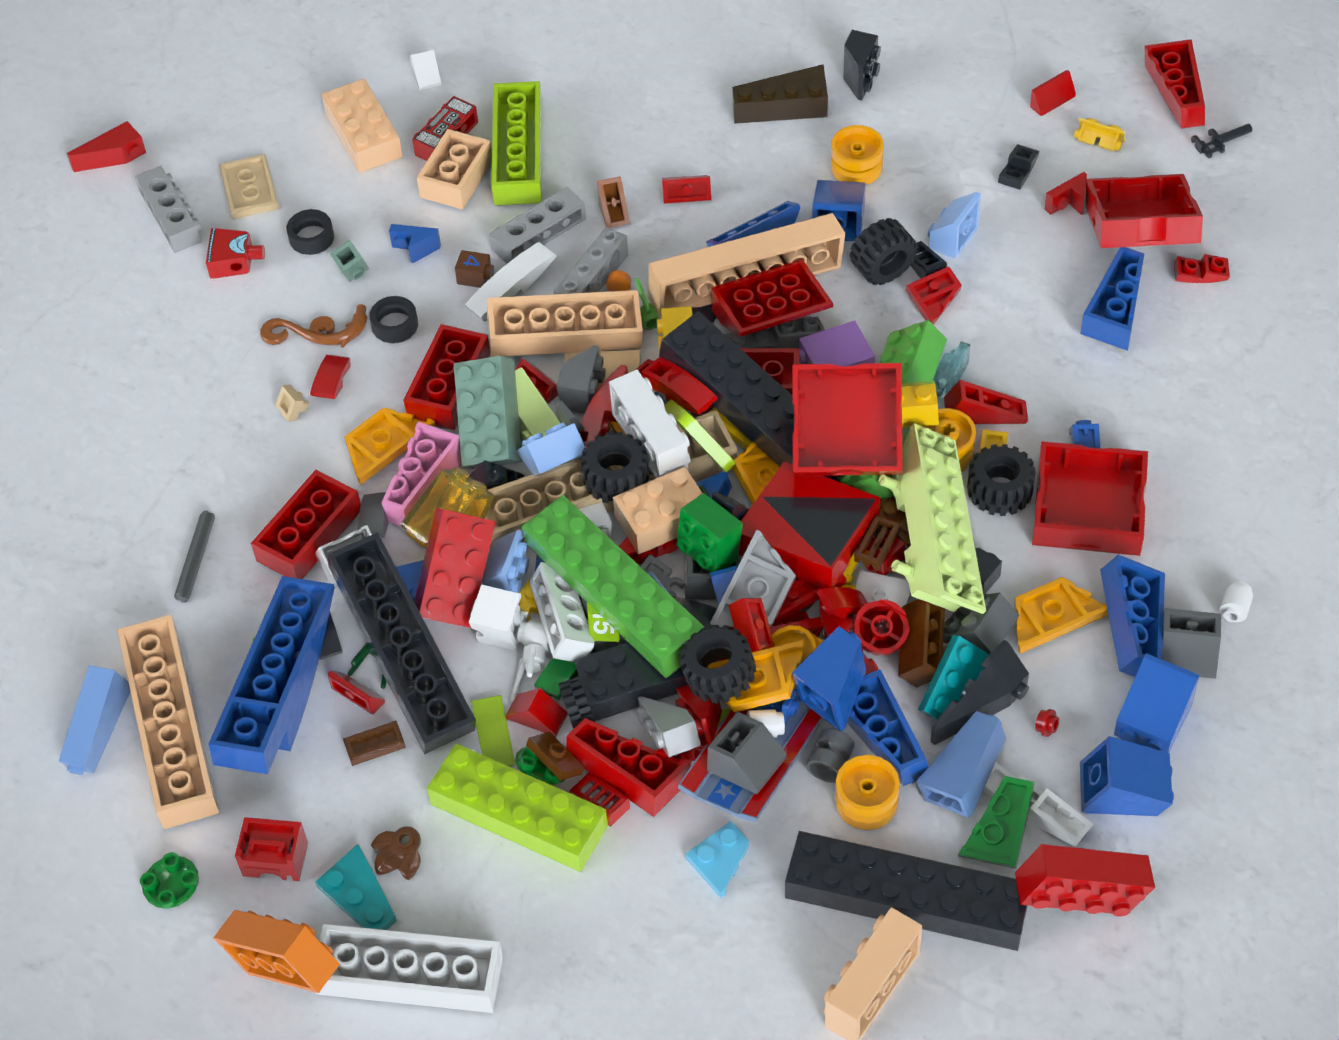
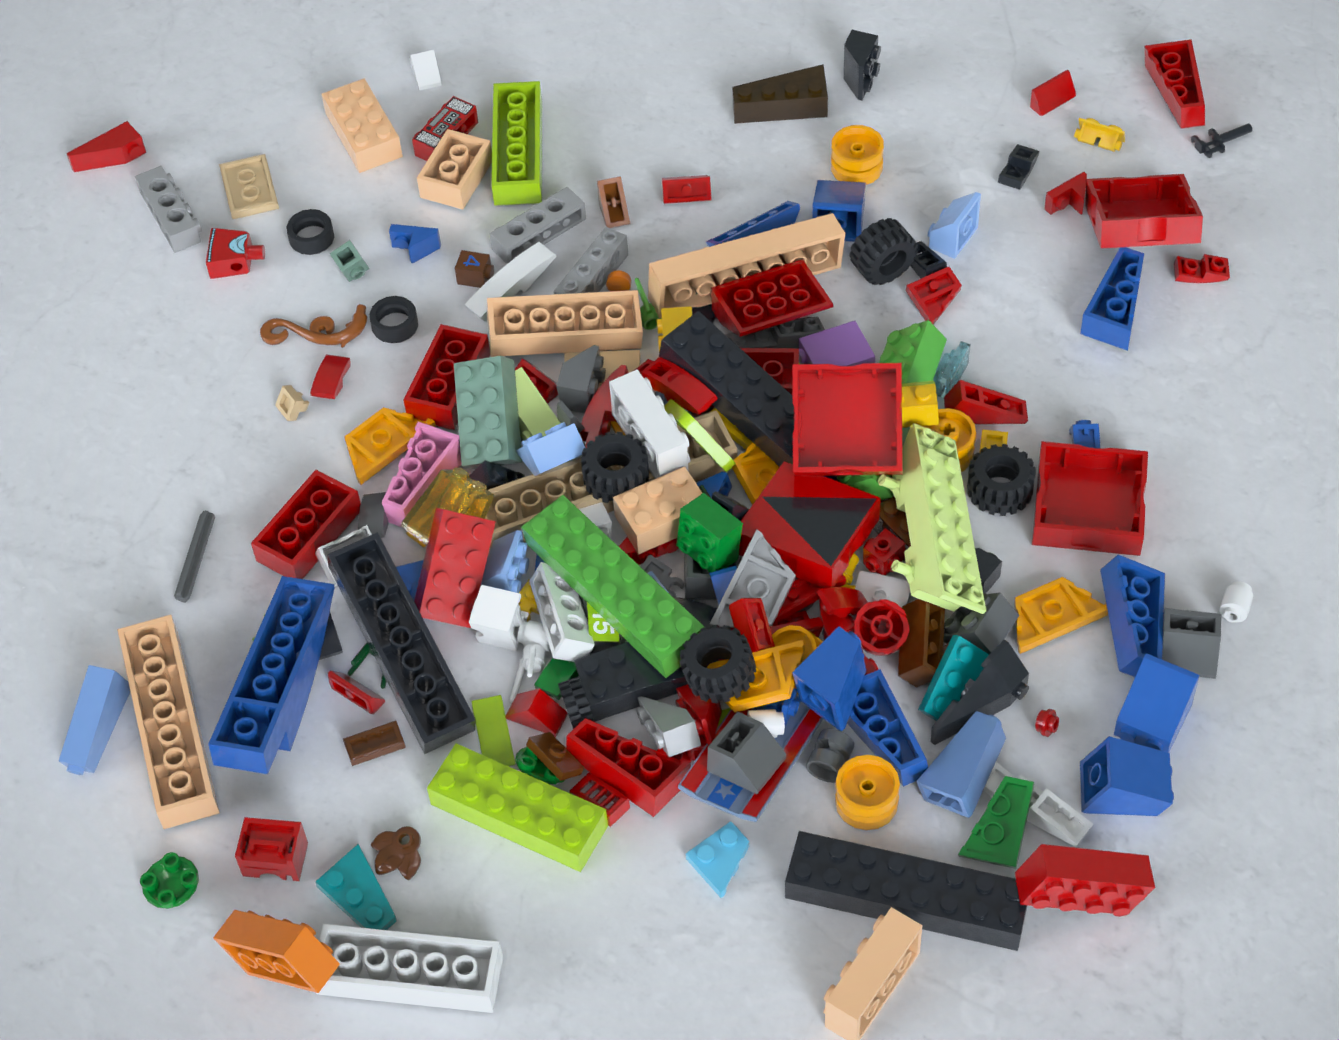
(869, 559): reddish brown tile -> none

